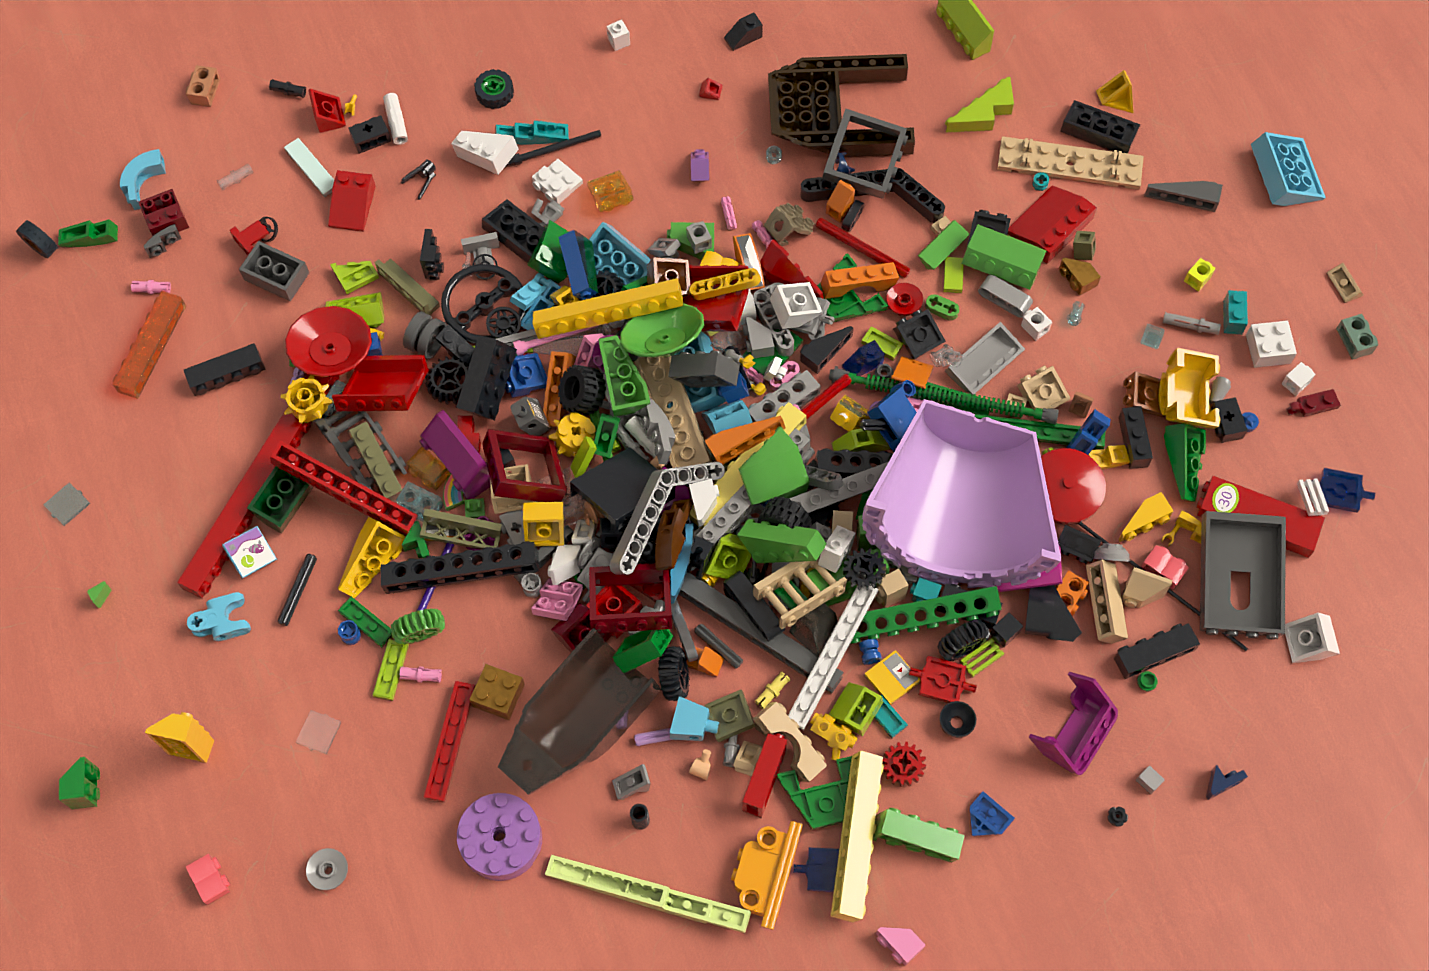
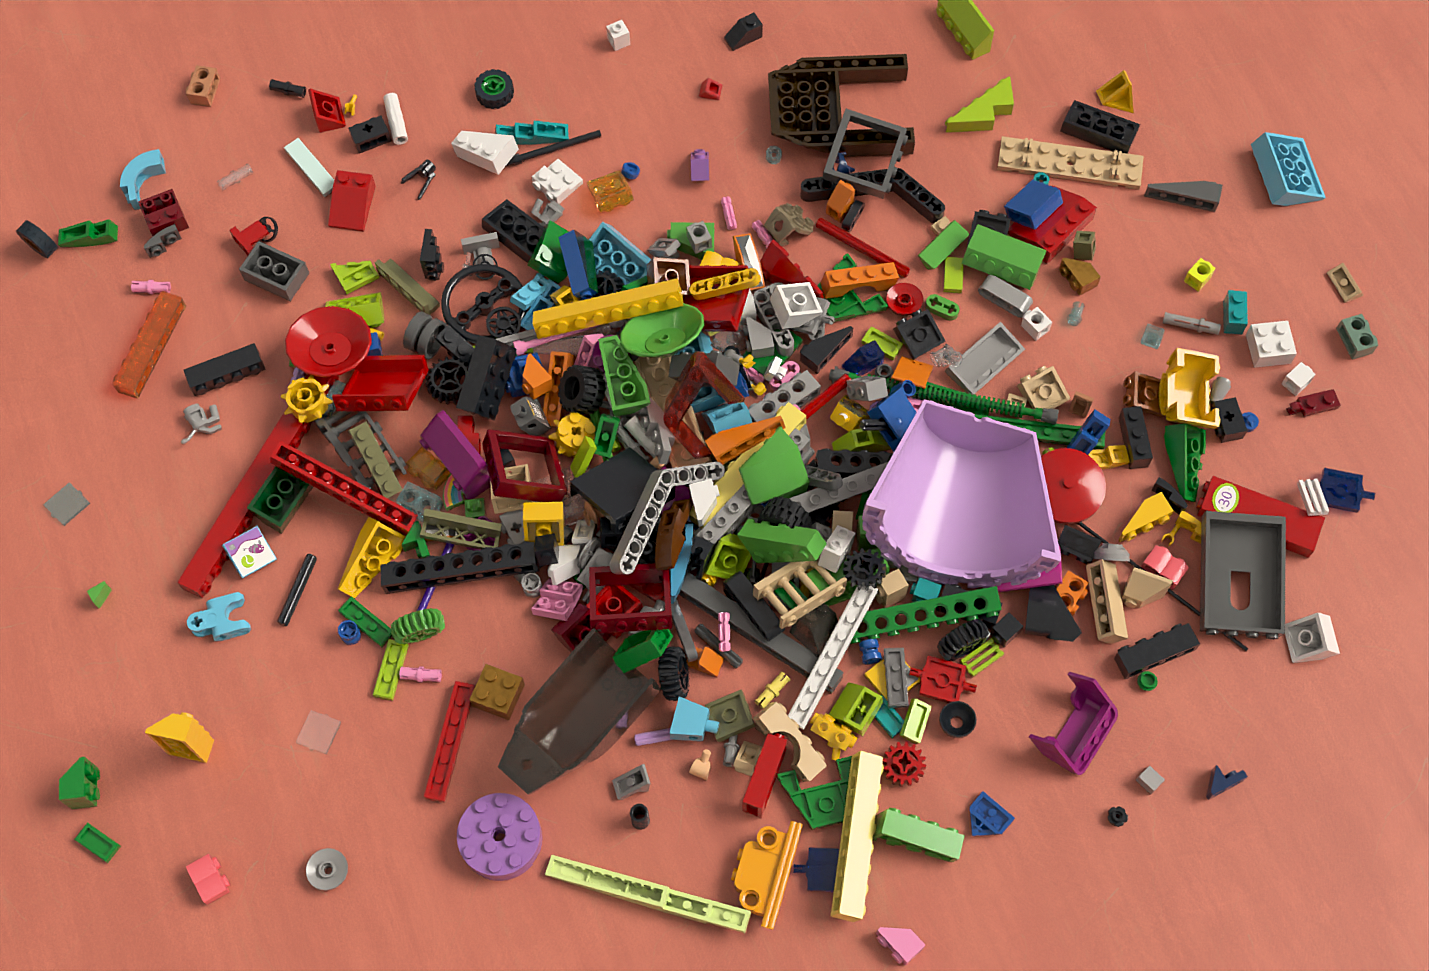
(97, 842): none -> green tile
(196, 417): none -> light grey piece
(535, 378): none -> orange slope
(546, 549): none -> black brick
(630, 170): none -> blue tile
(695, 373): none -> clear red windscreen
(724, 631): none -> bright pink axle
(867, 388): none -> light grey brick
(896, 678): none -> flat silver tile
(915, 721): none -> tile
(1033, 204): none -> blue brick
(1171, 494): none -> black slope

